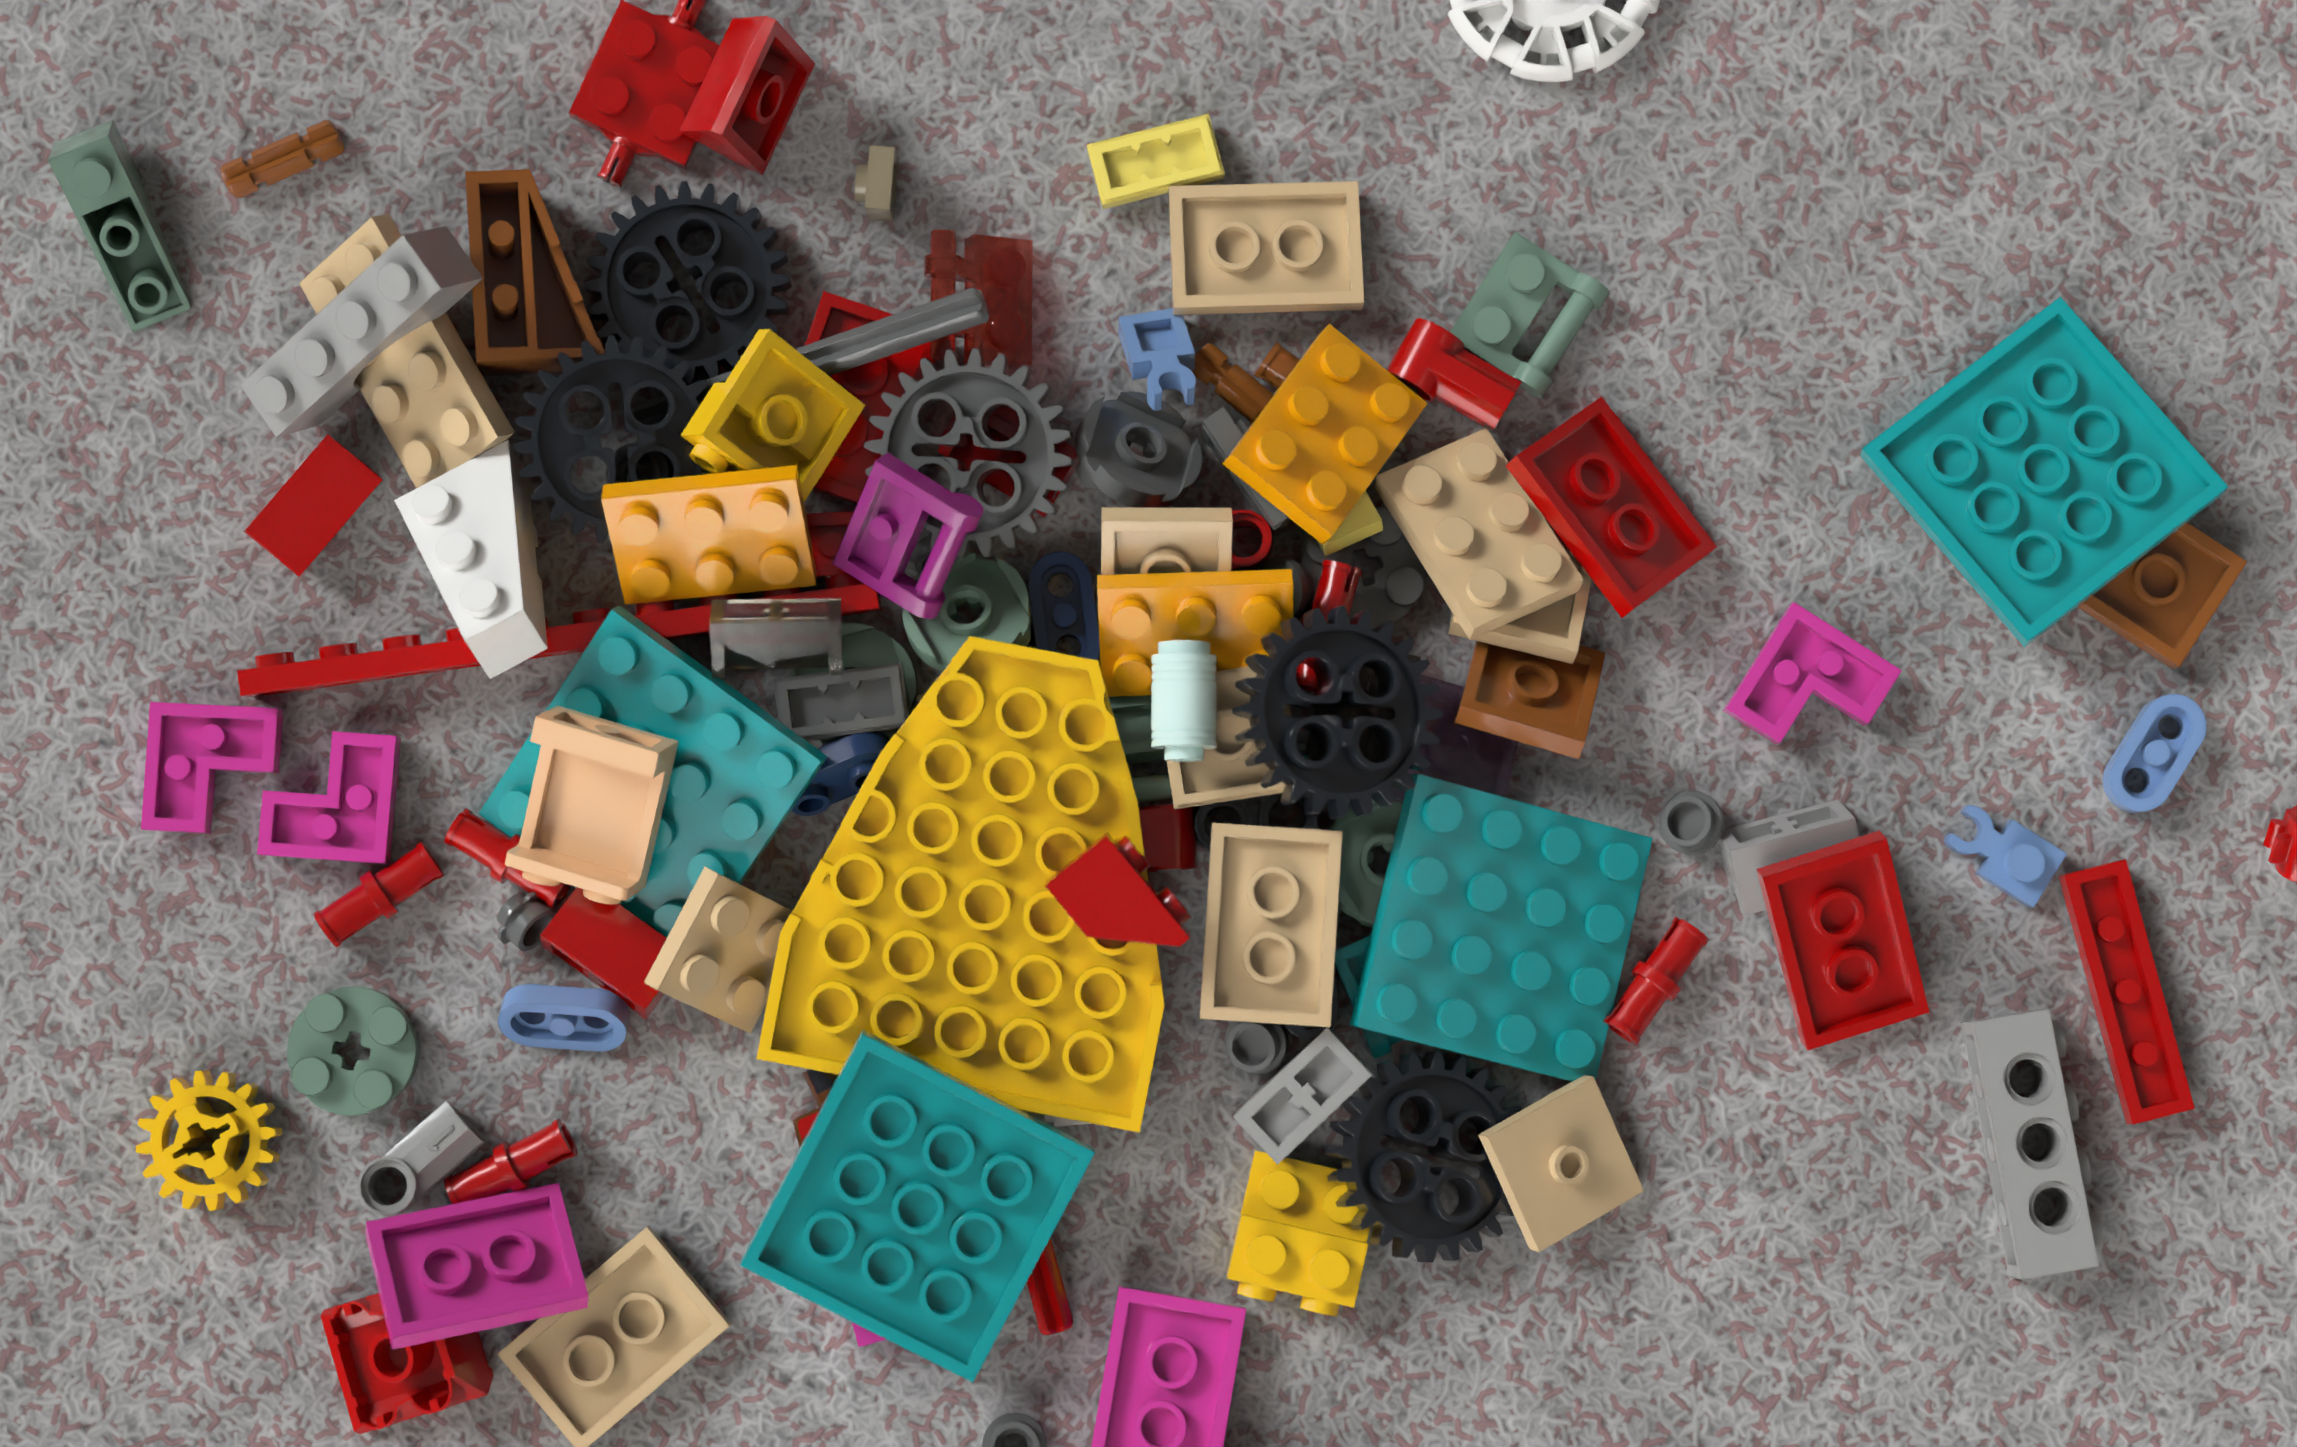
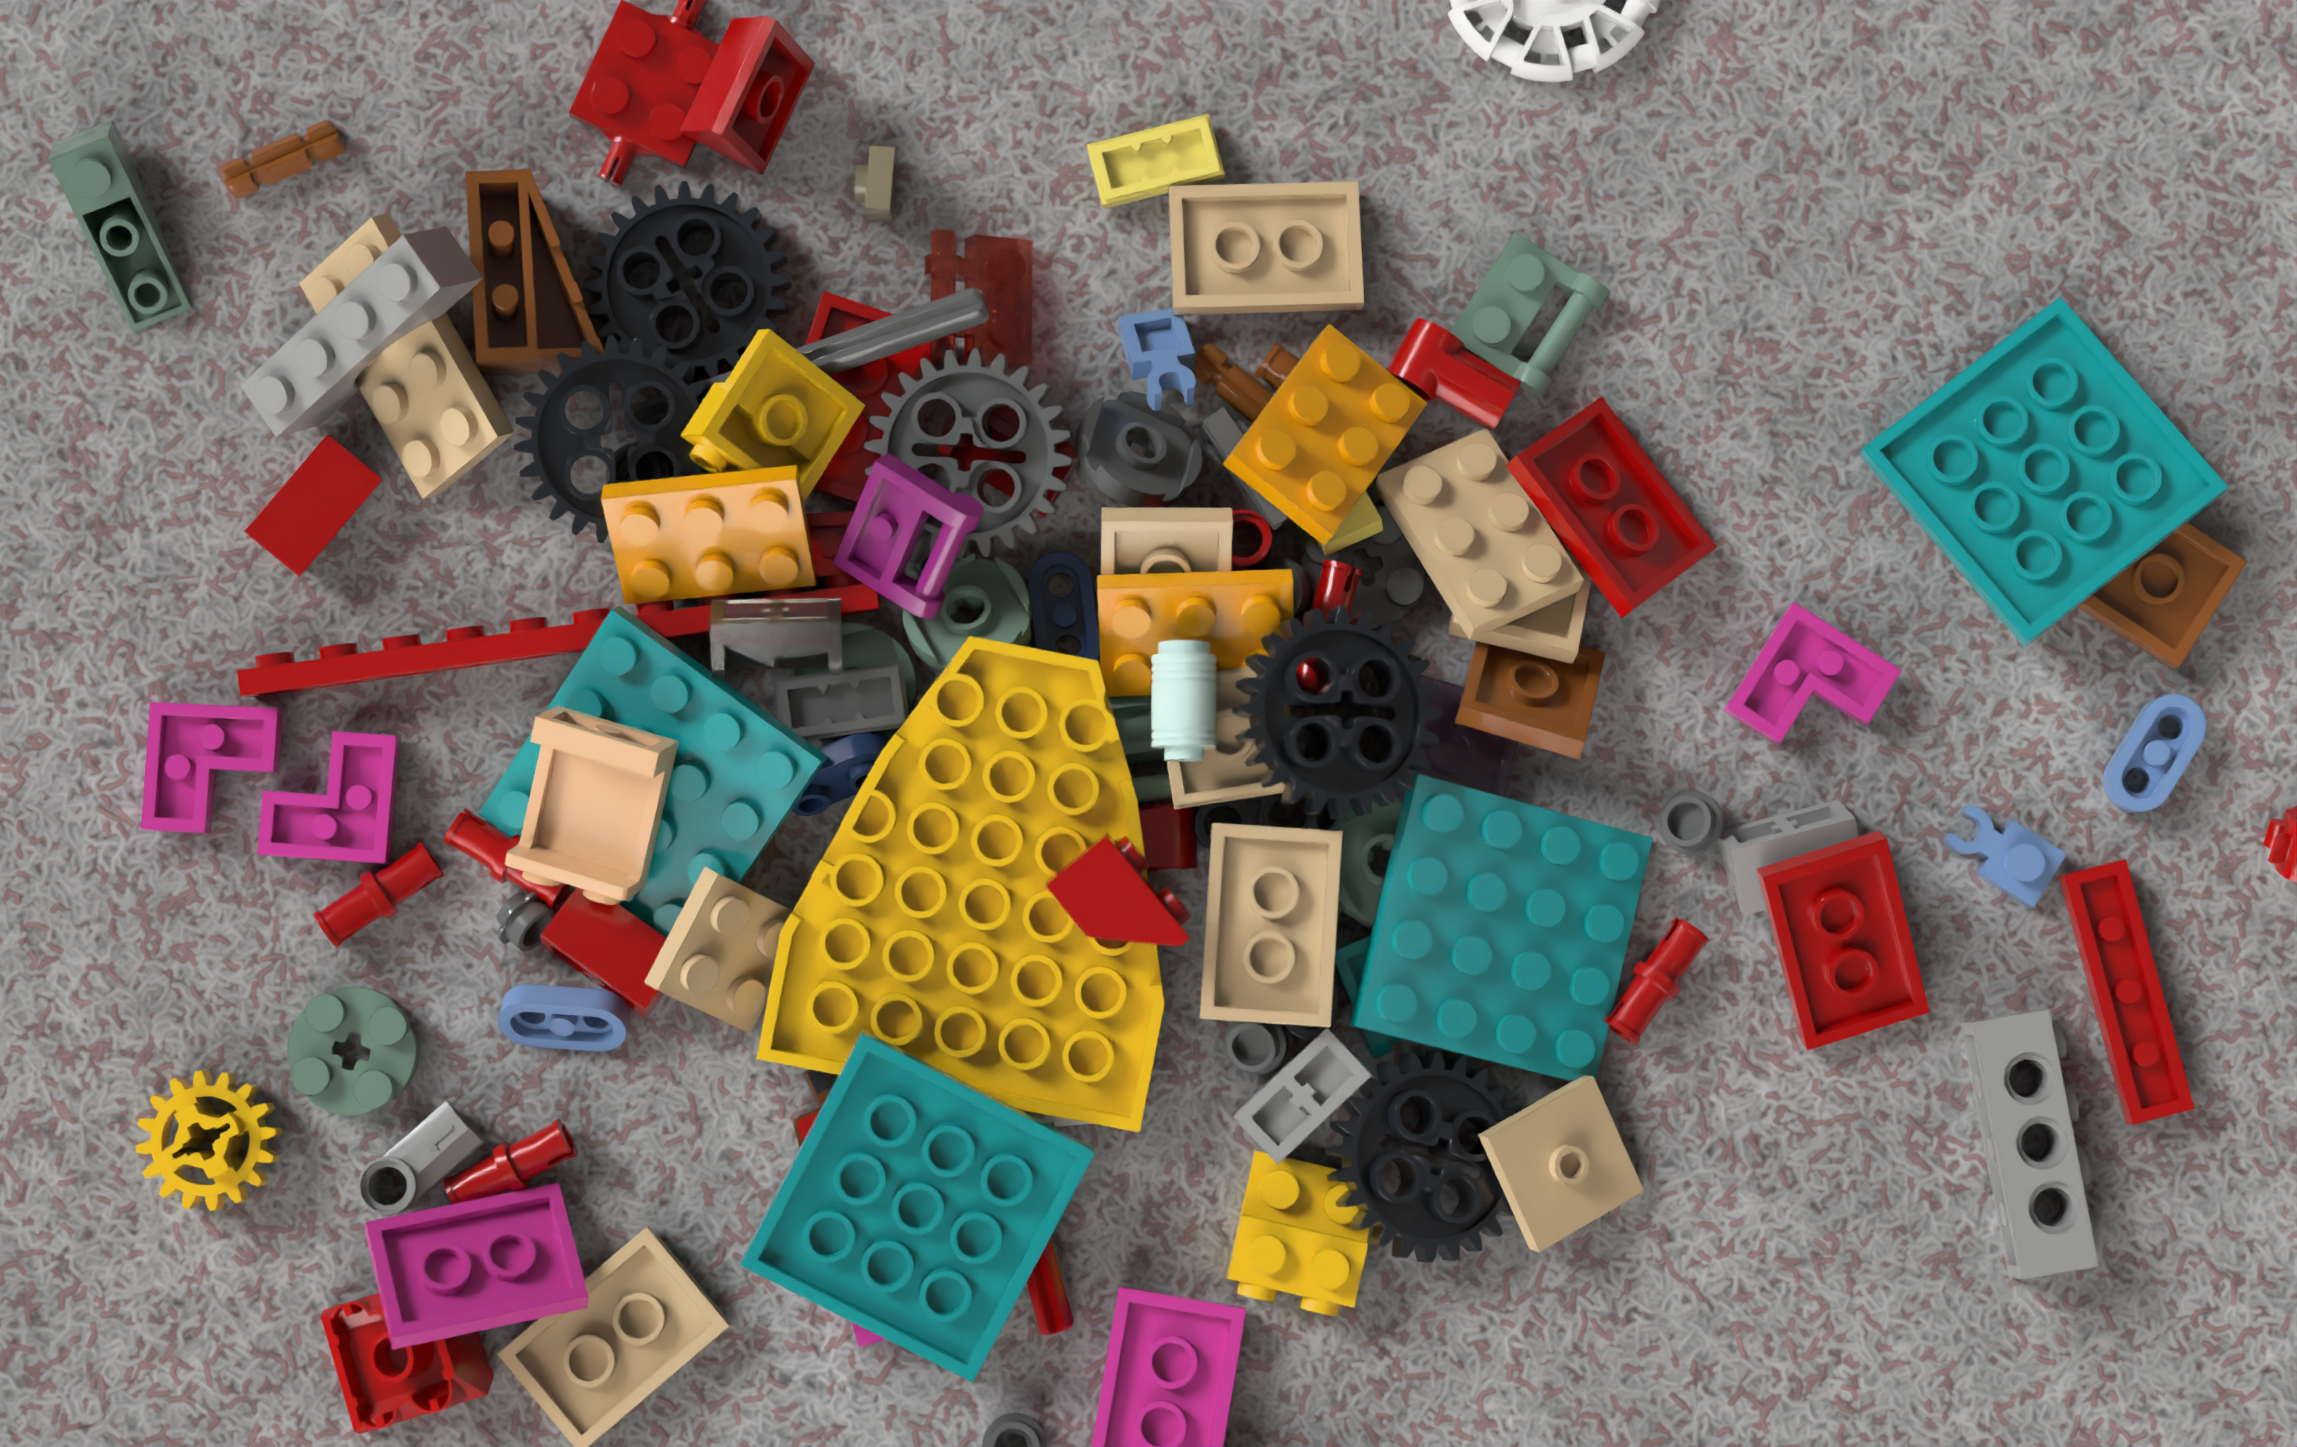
(482, 555): white wedge -> none

